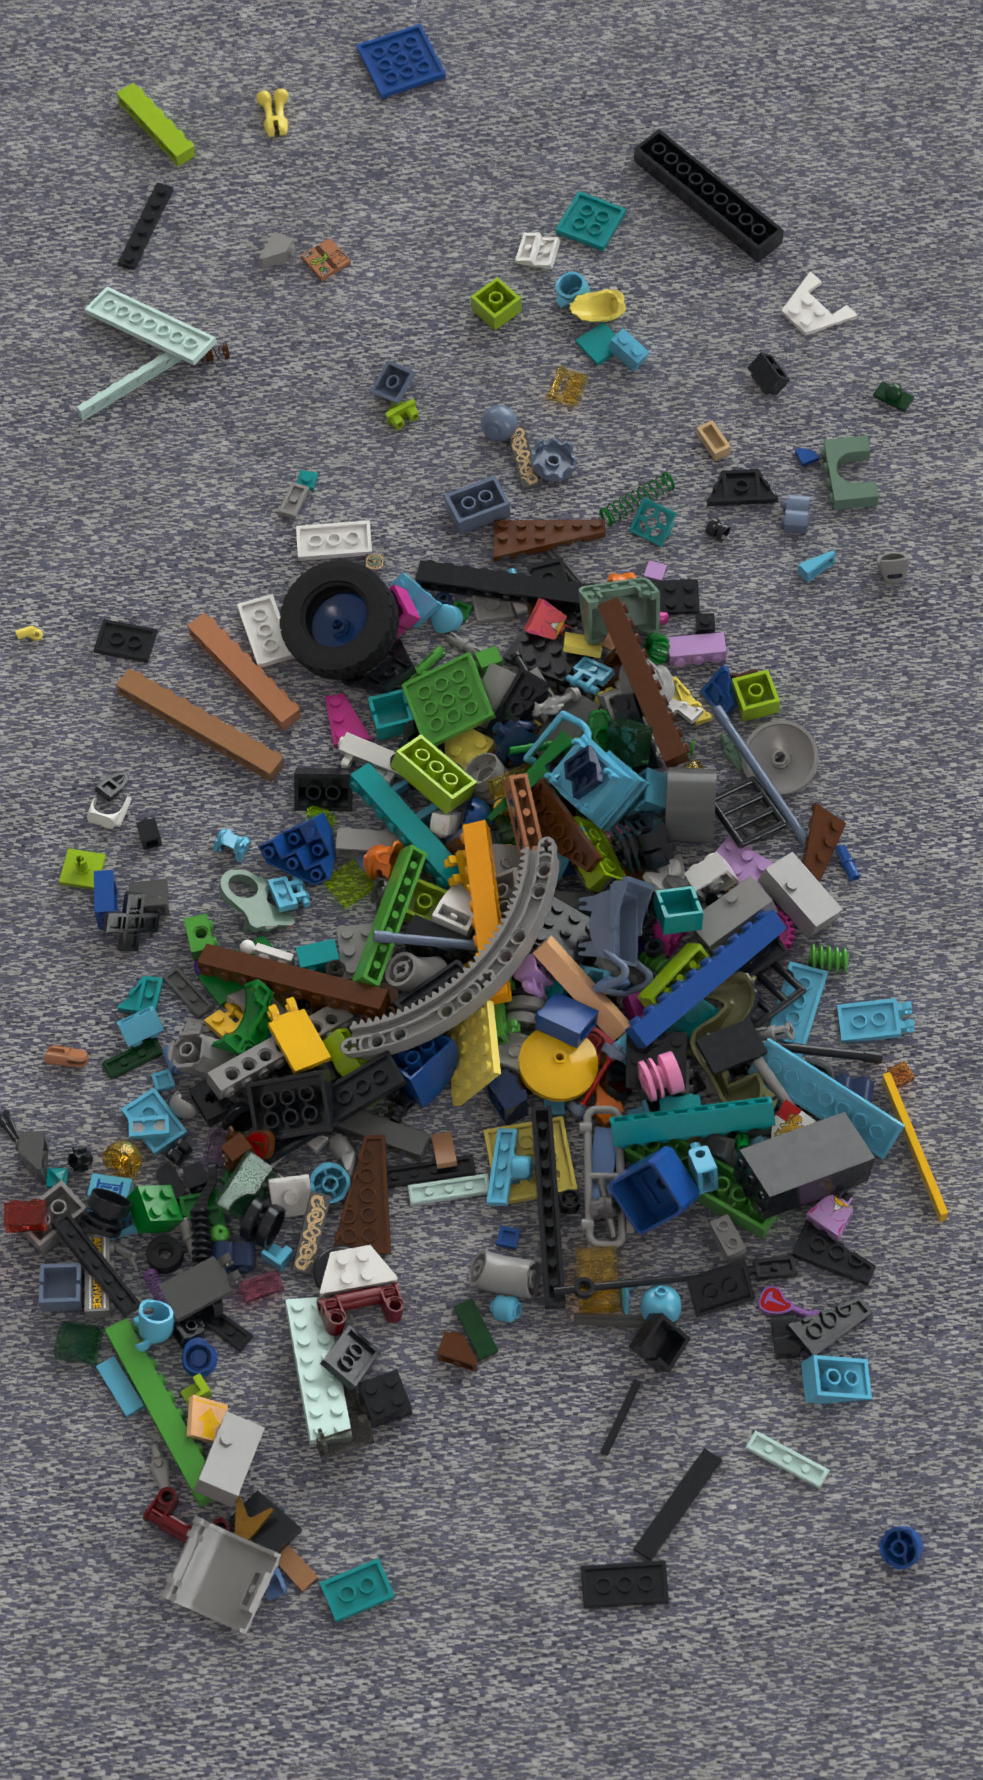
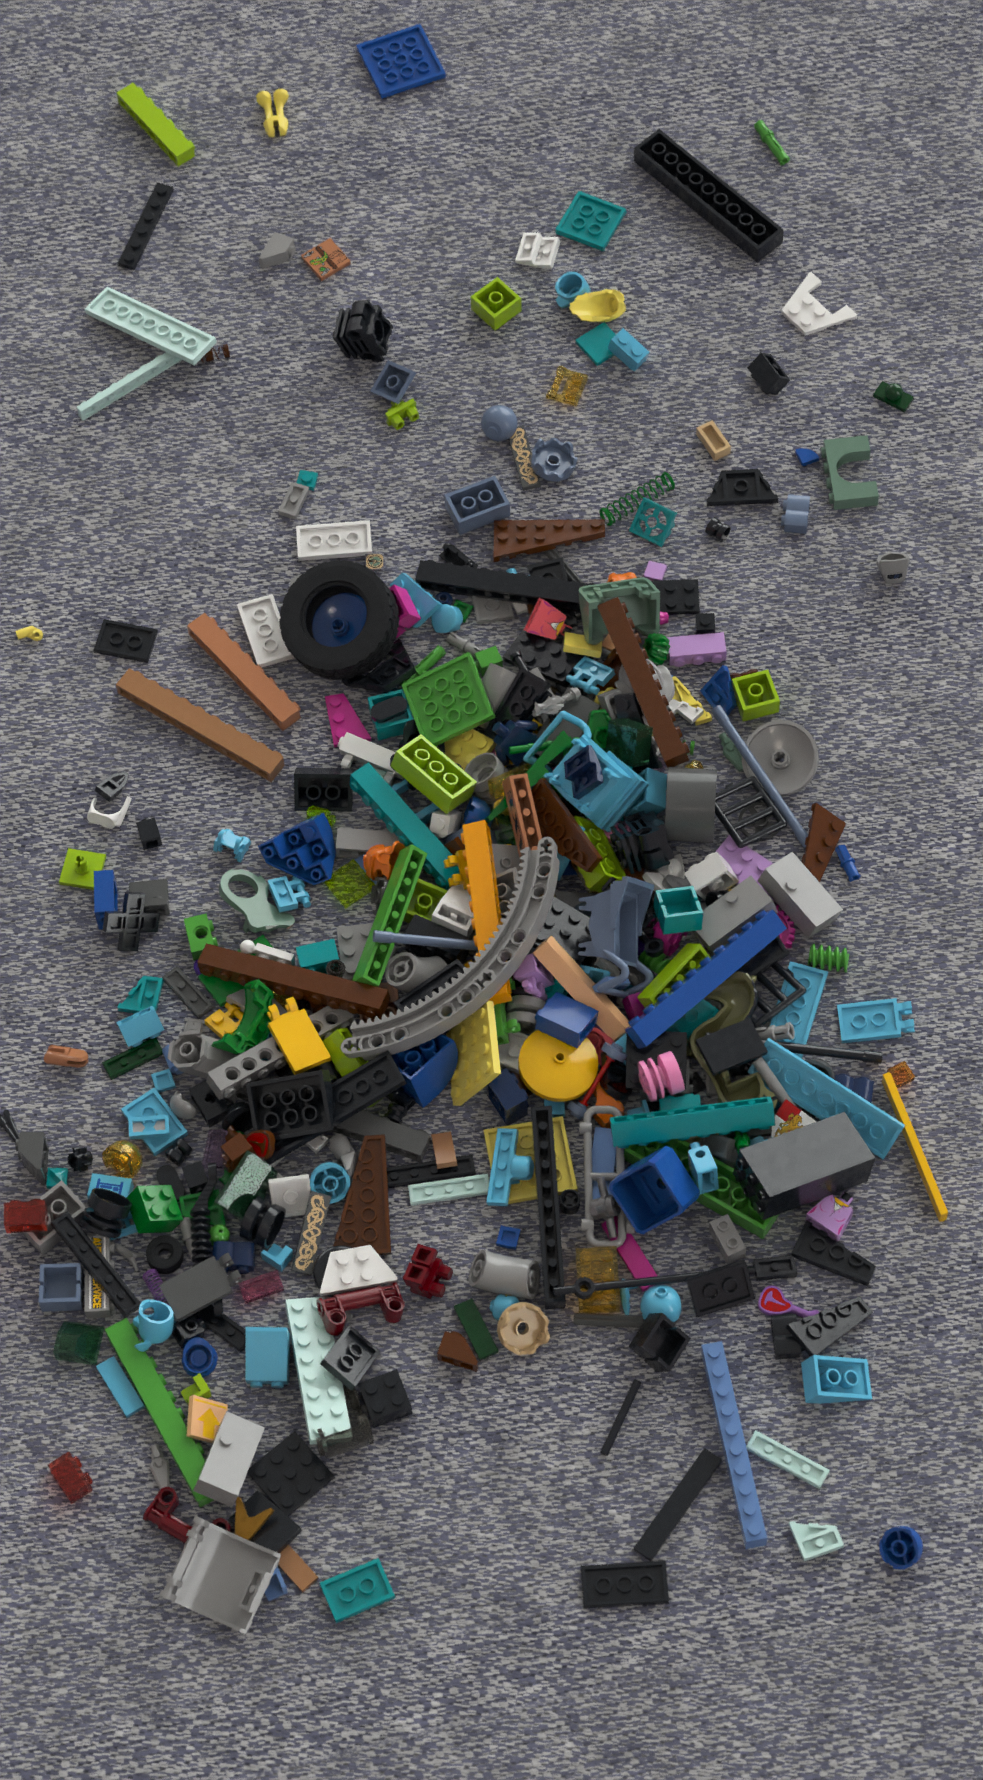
(70, 1477): none -> clear red brick
(267, 1356): none -> medium azure slope
(290, 1474): none -> black plate
(363, 331): none -> black piece
(389, 709): none -> black tile
(425, 1273): none -> dark red hips
(455, 556): none -> black hinge
(534, 1334): none -> tan plate
(632, 1256): none -> dark pink tile
(734, 1445): none -> medium blue brick
(768, 137): none -> bright green pin
(813, 567): medium azure slope -> none
(815, 1539): none -> light aqua wing

